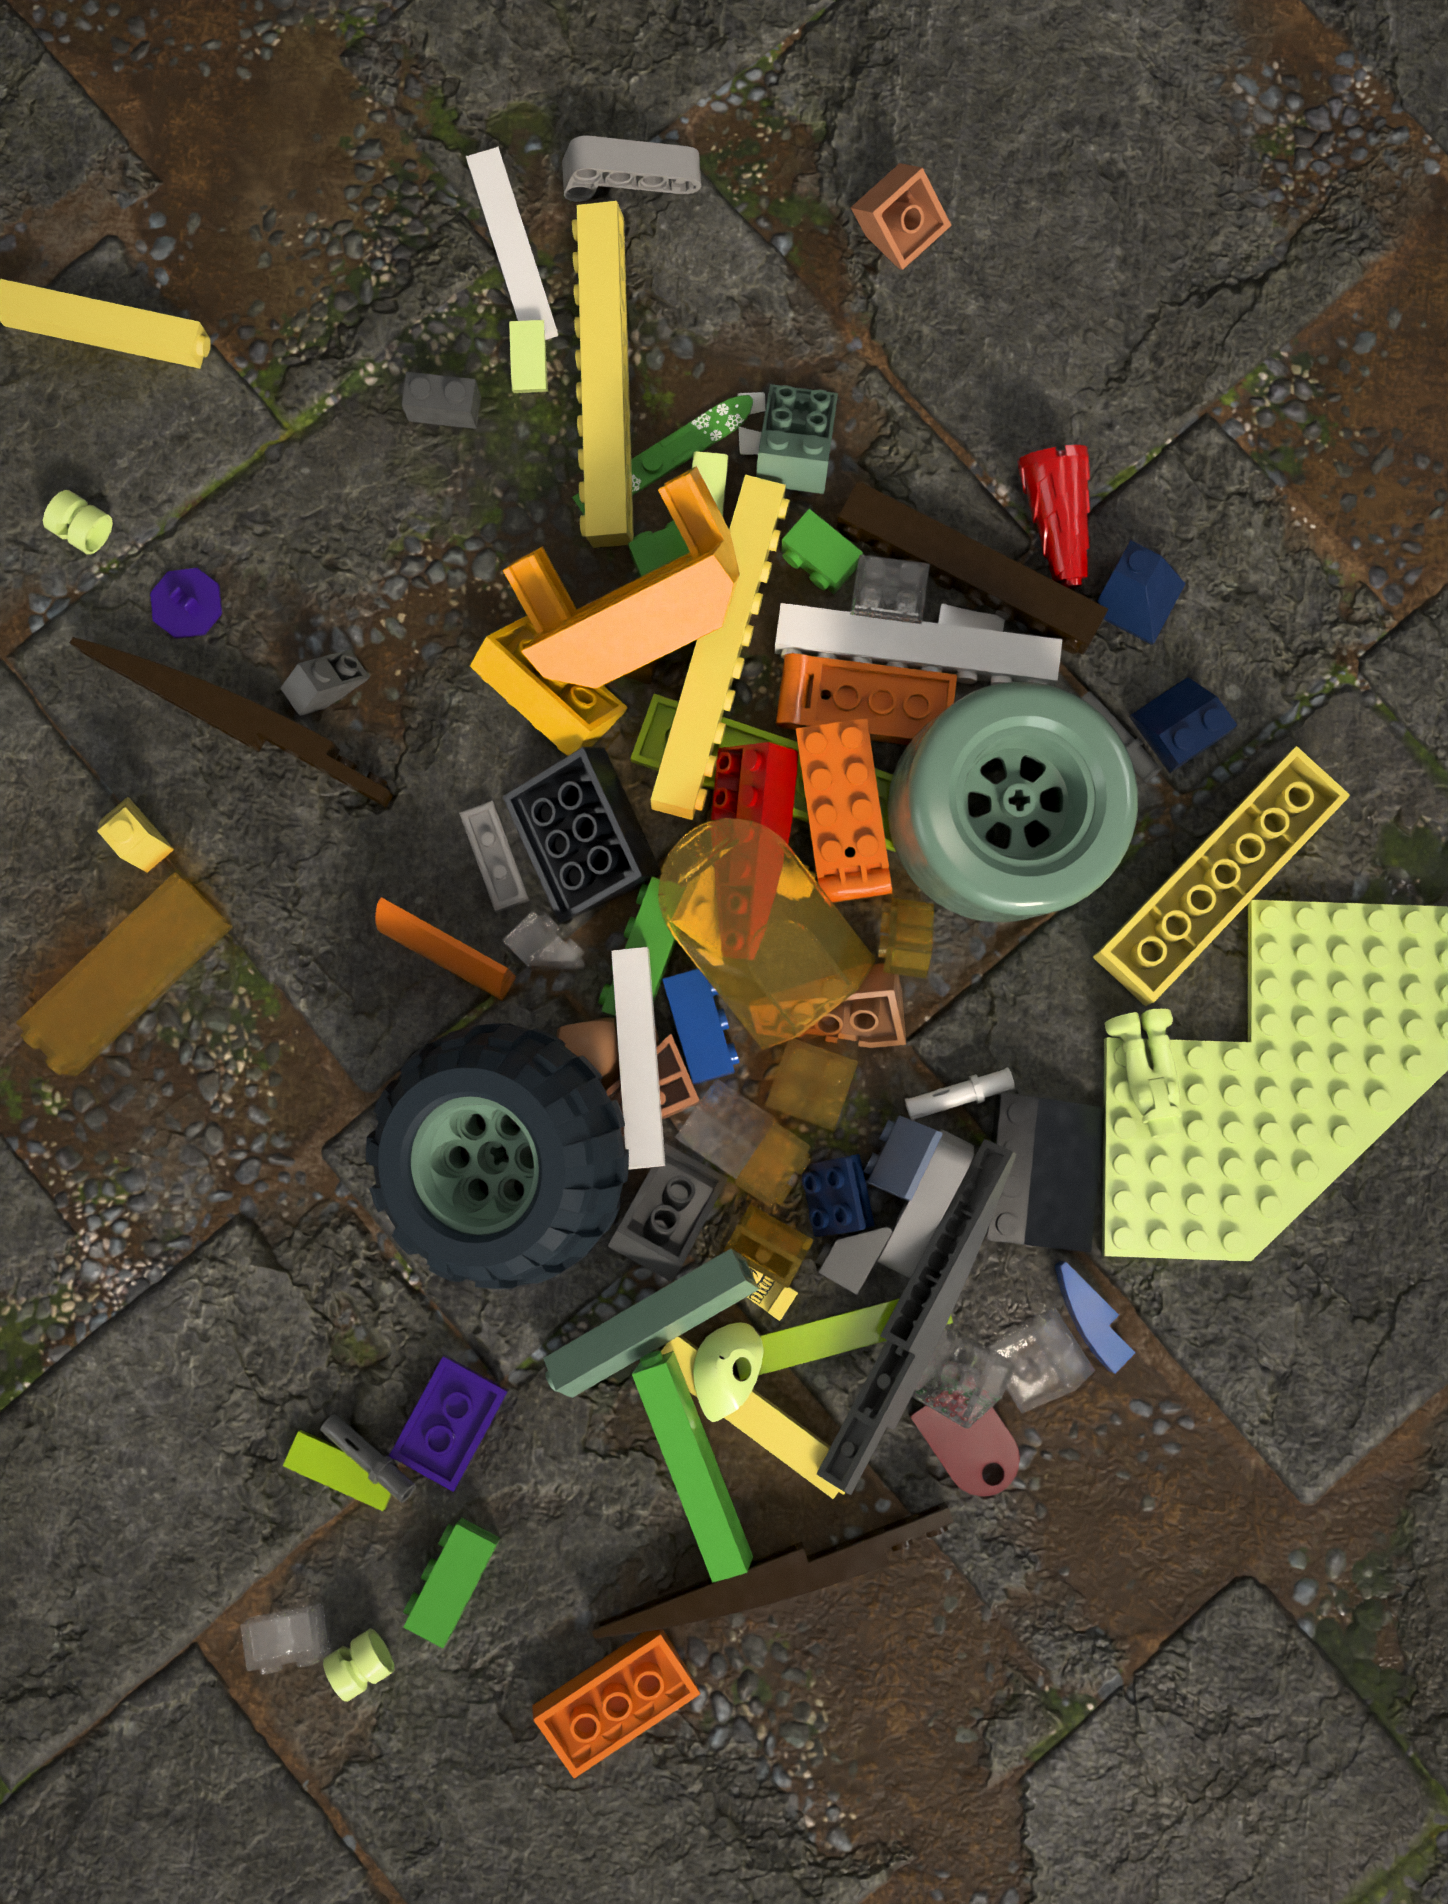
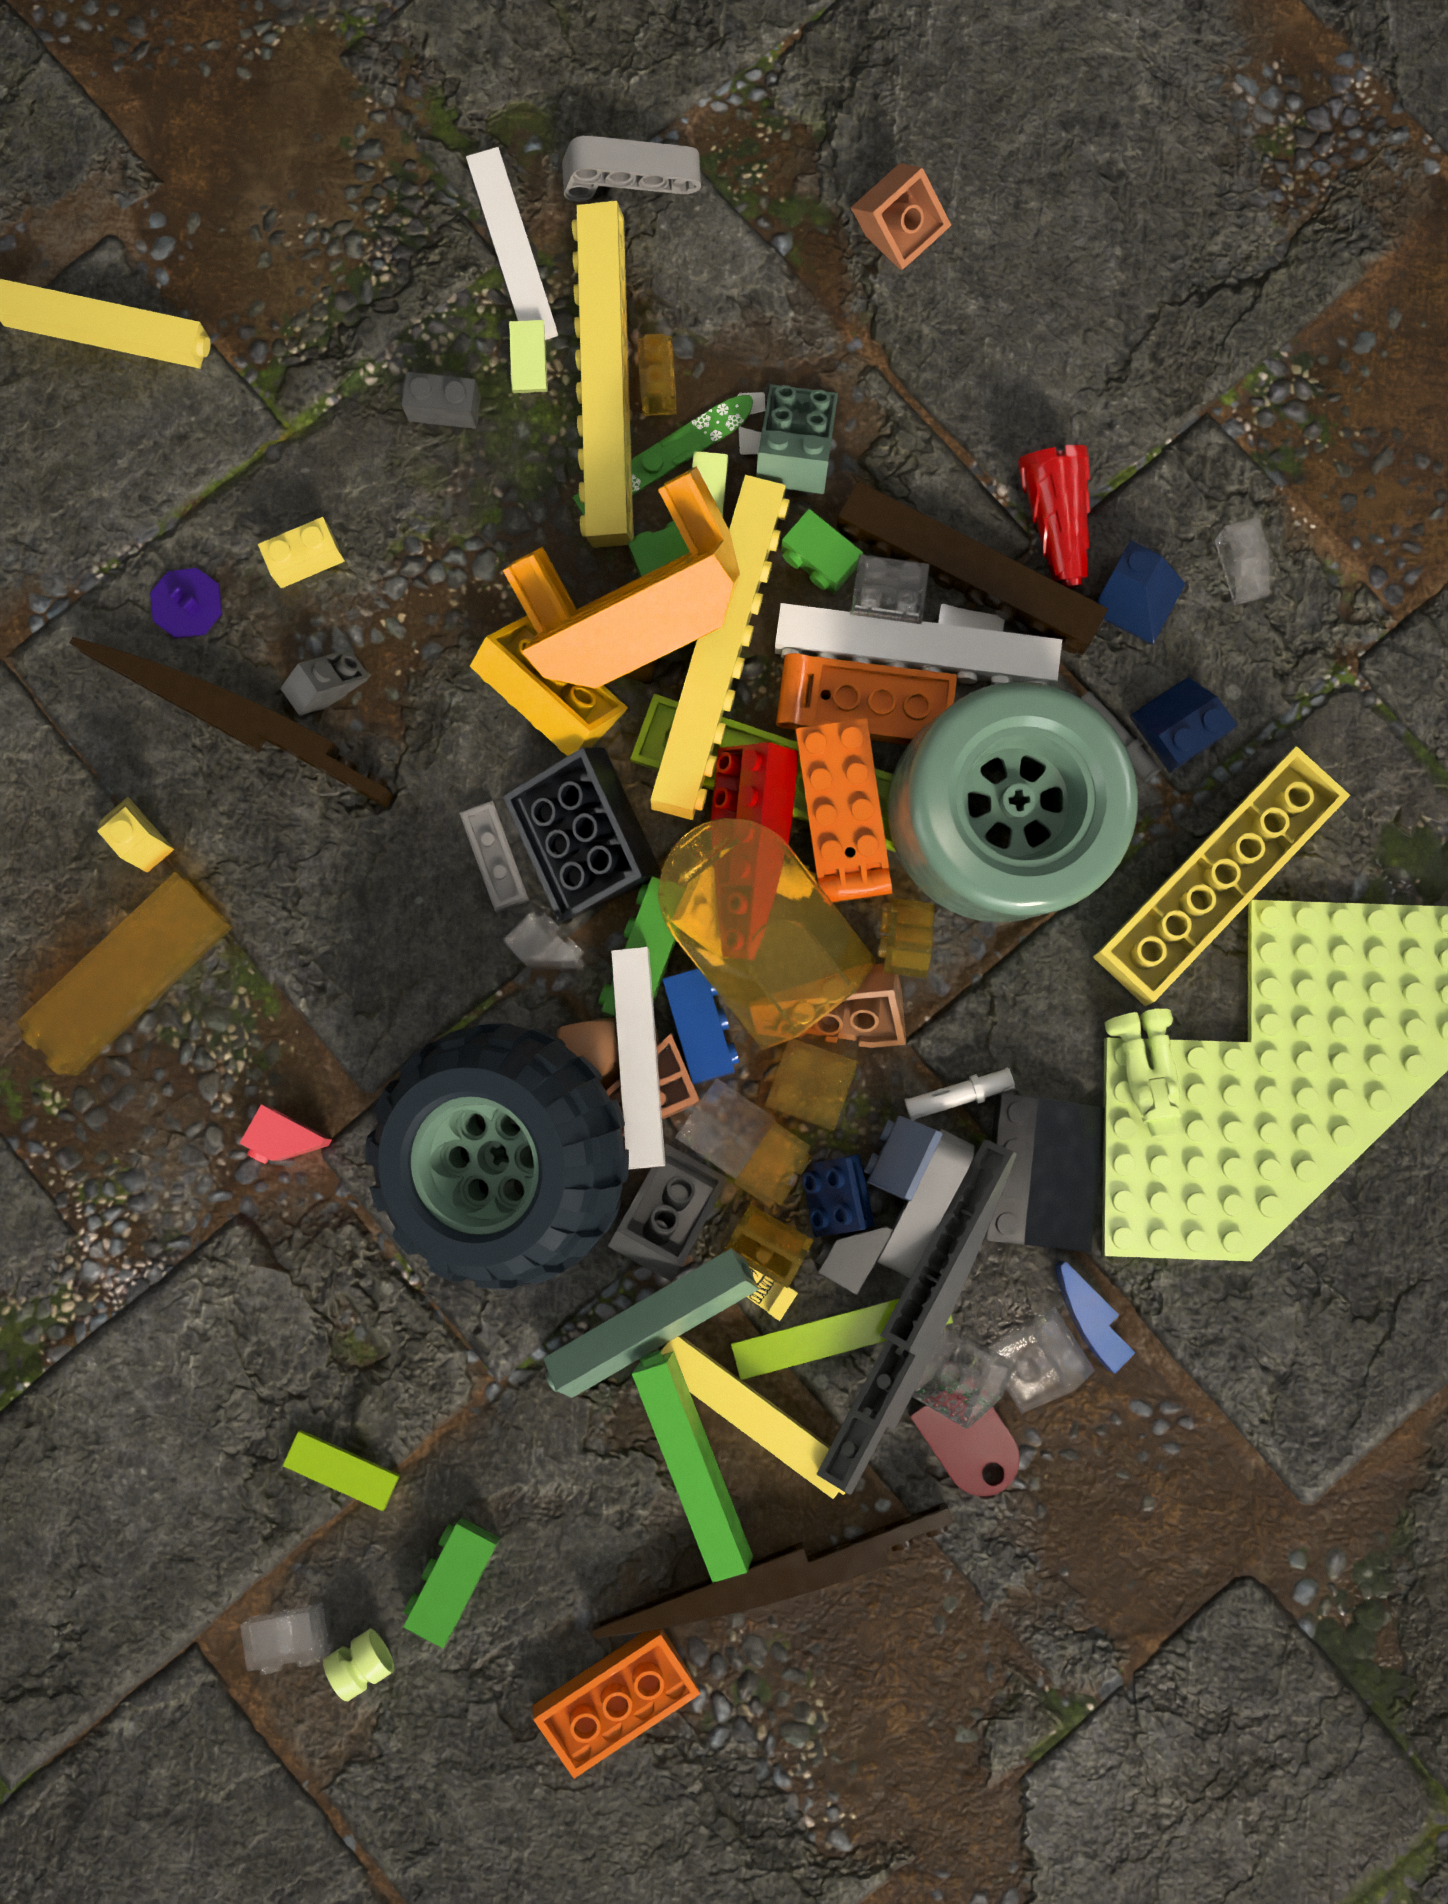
(77, 521): yellowish green wheel -> none
(280, 1137): none -> coral slope
(301, 552): none -> light yellow brick
(379, 1468): dark grey pin -> none
(443, 949): orange slope -> none
(448, 1423): dark purple plate -> none
(657, 375): none -> clear yellow hips
(714, 1380): yellowish green piece -> none
(1244, 560): none -> clear slope

